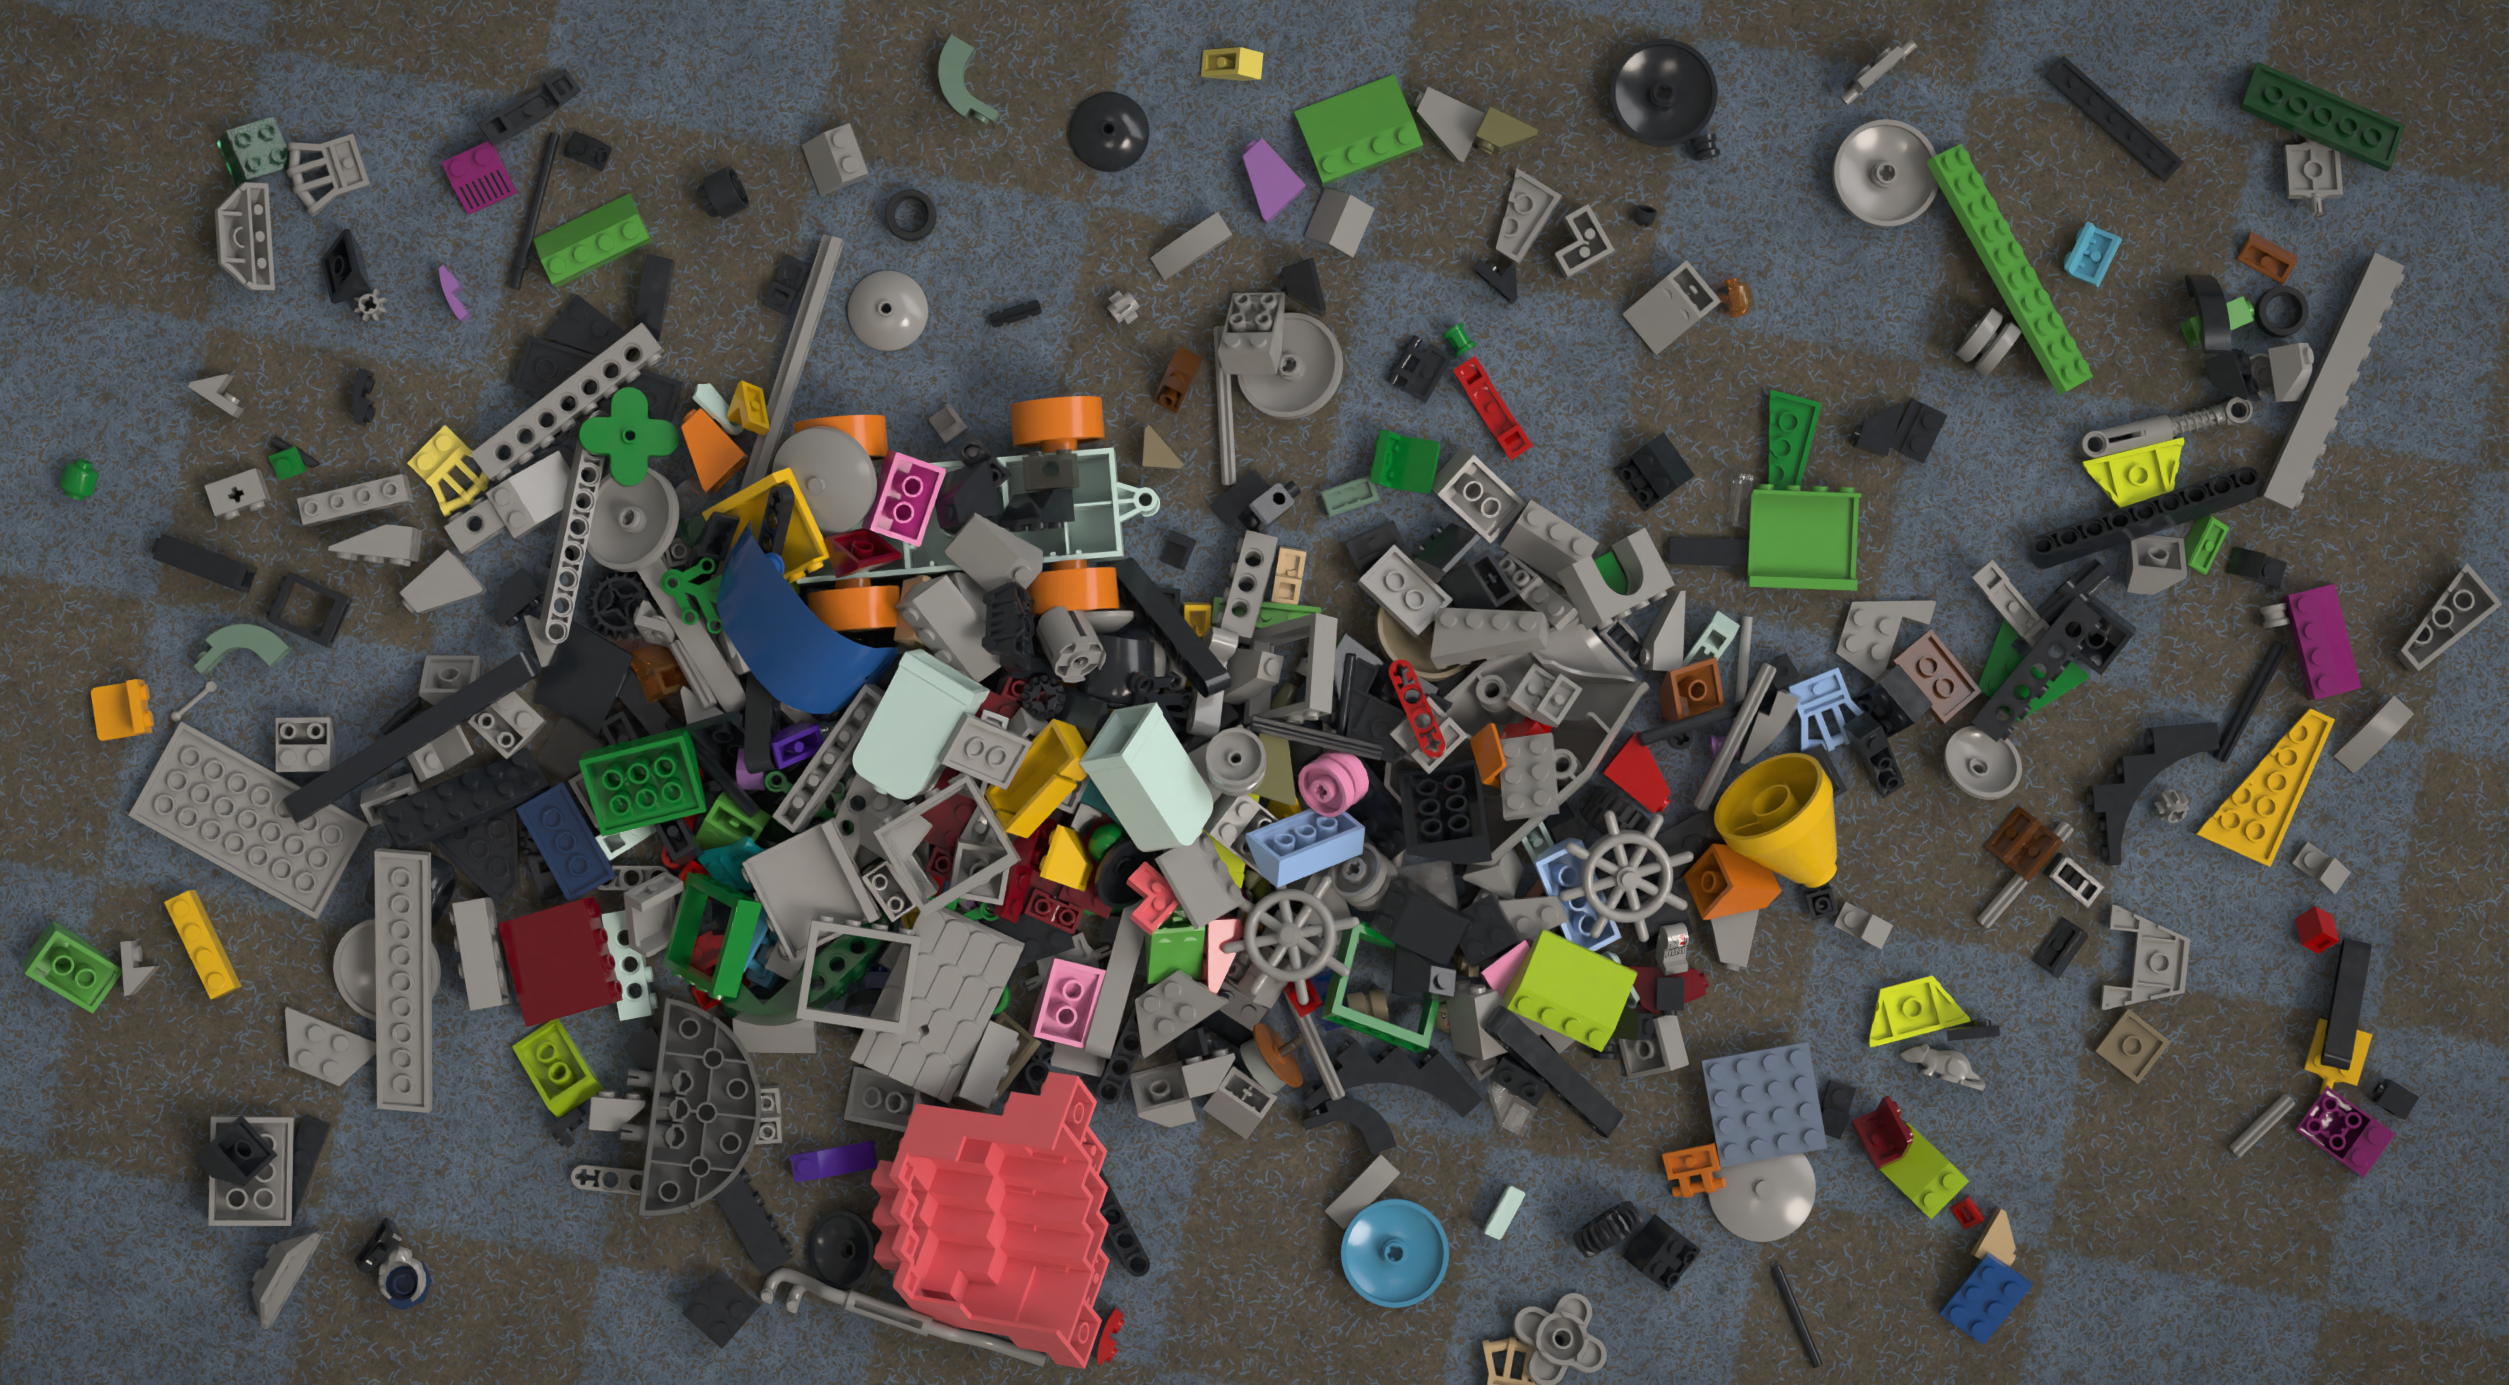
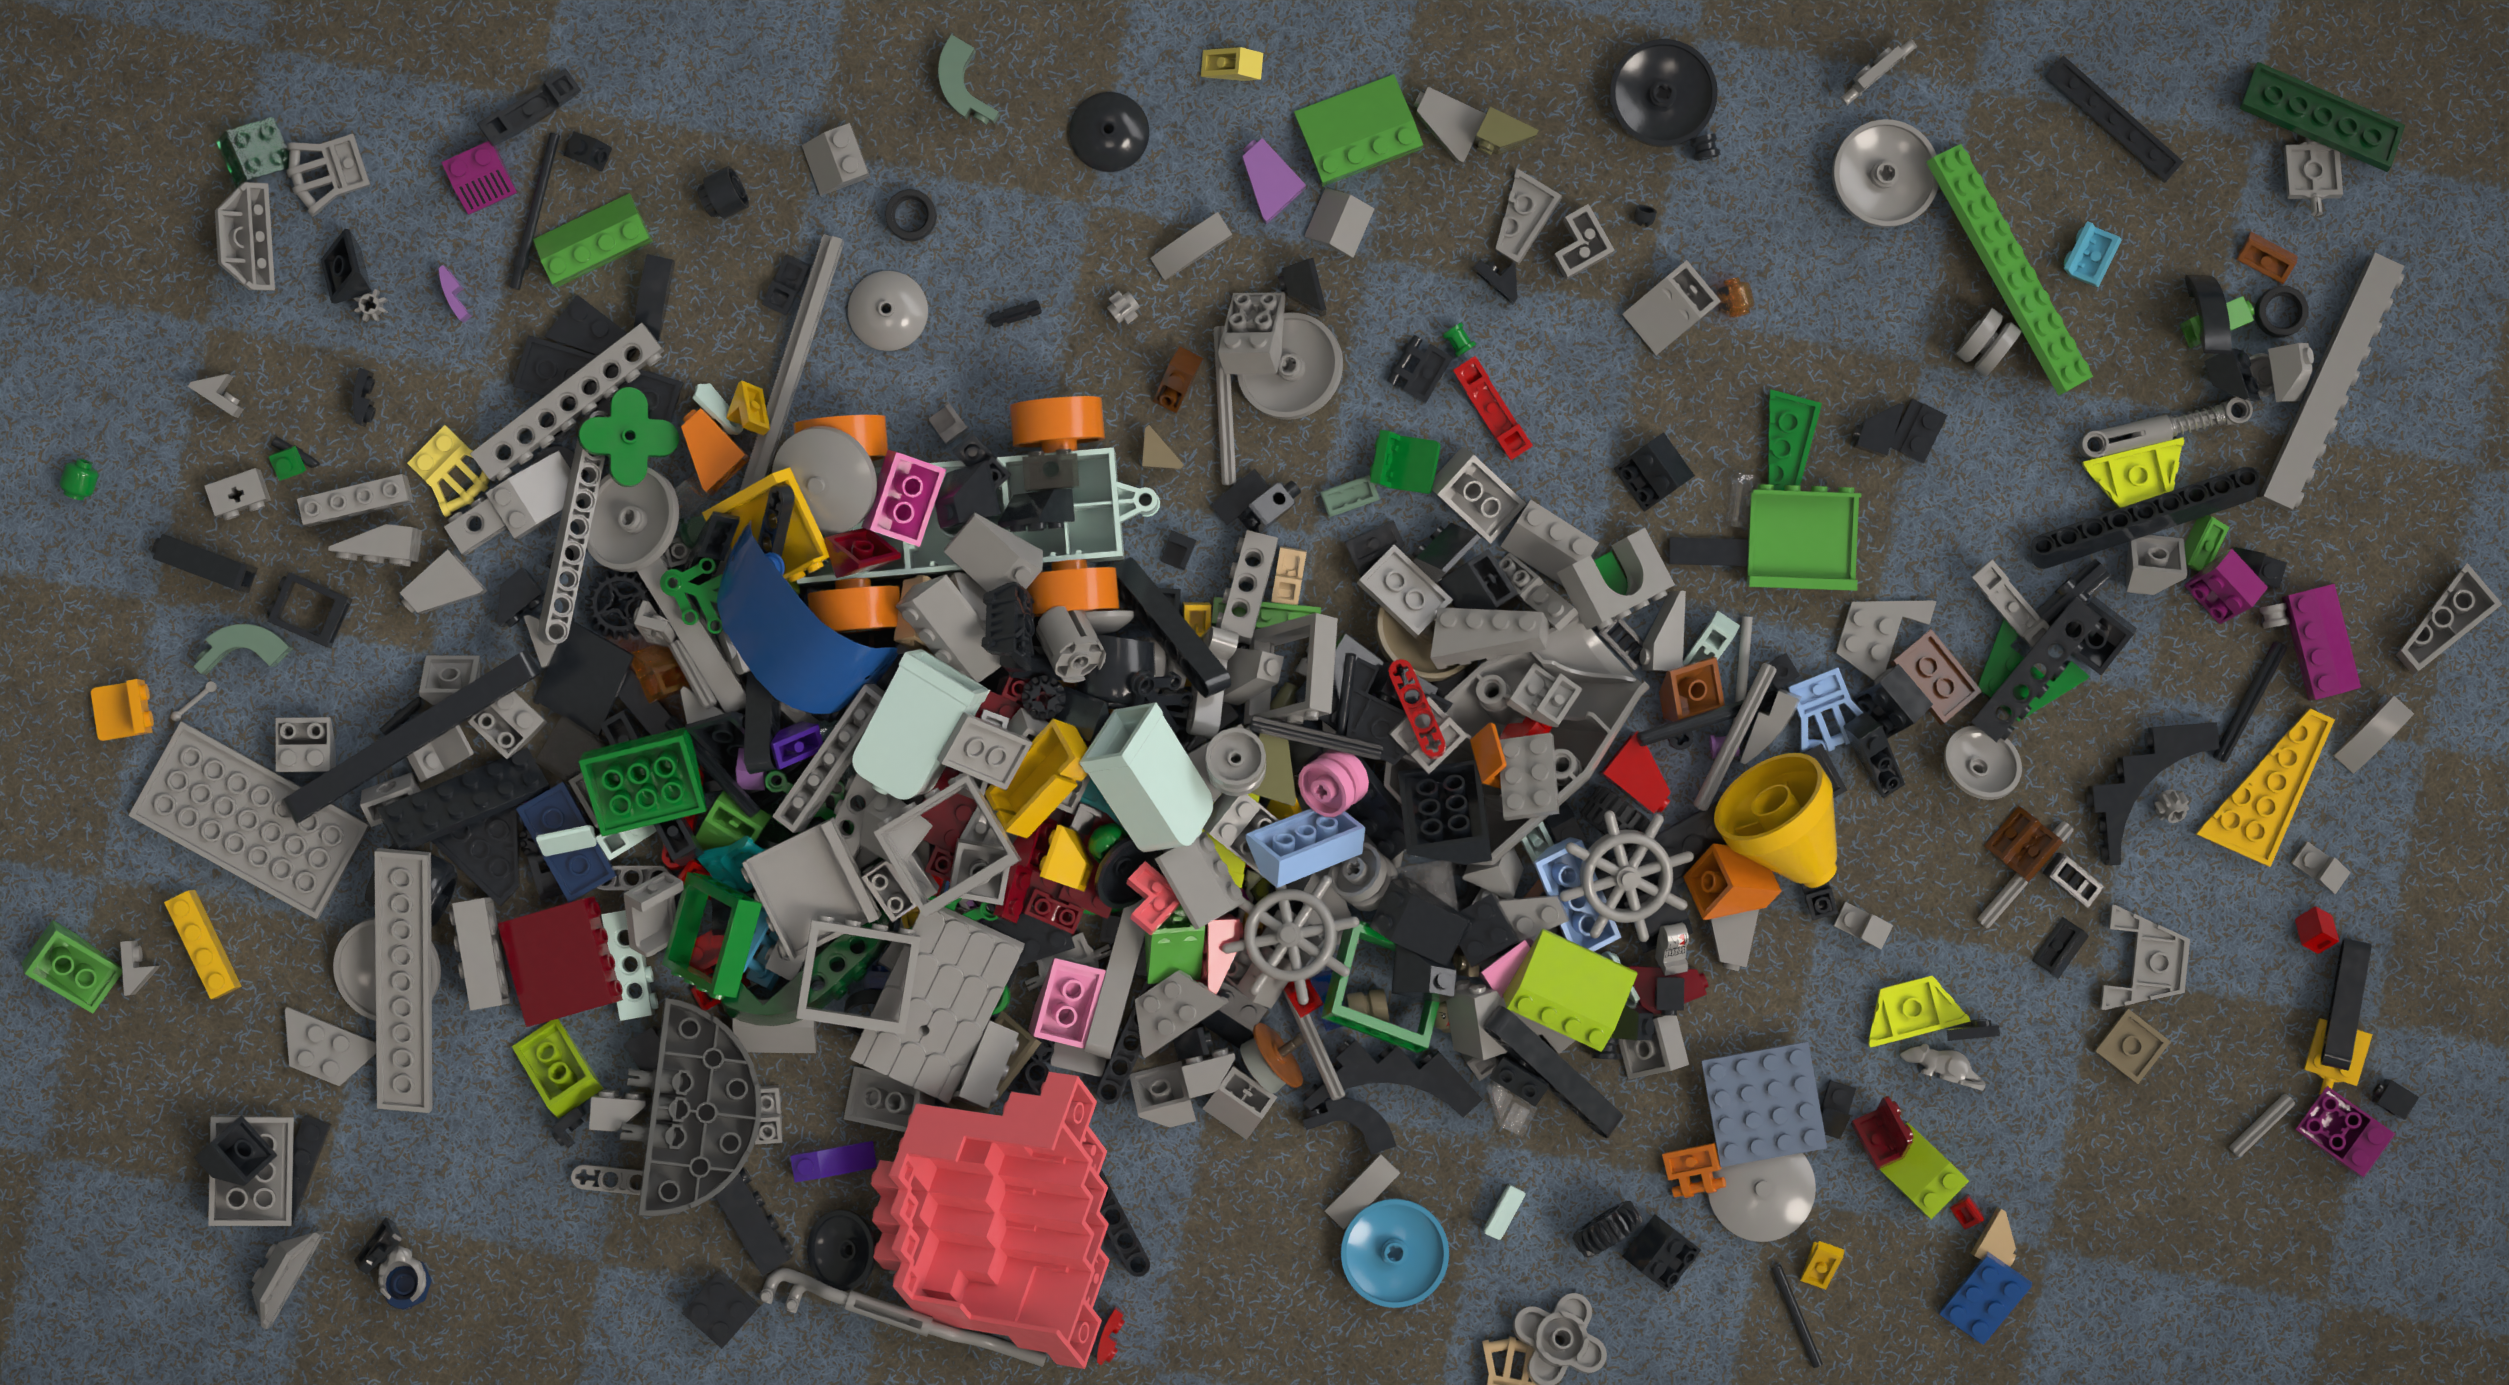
(567, 840): none -> light aqua slope
(1822, 1264): none -> yellow slope
(2226, 587): none -> magenta slope

